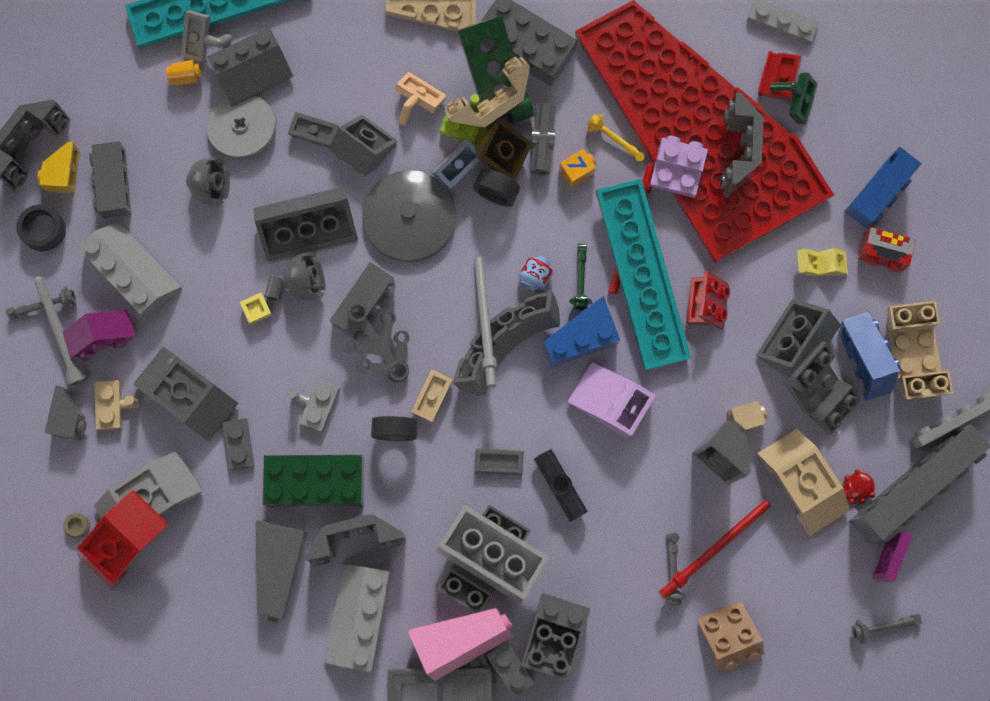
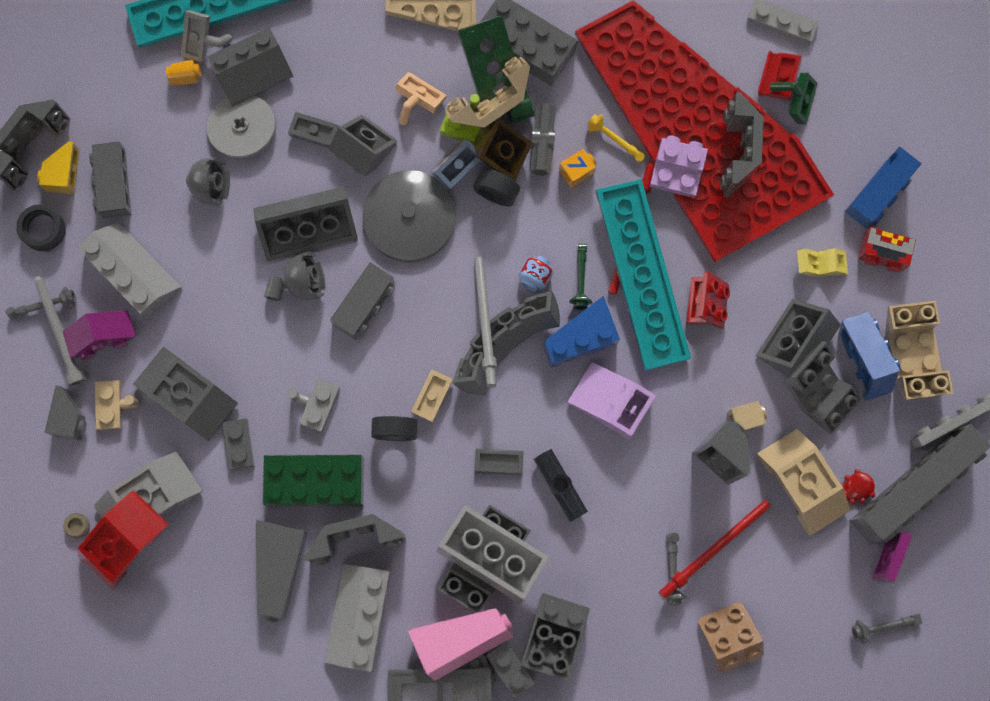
(255, 308): light yellow plate -> none
(380, 345): dark grey plant -> none

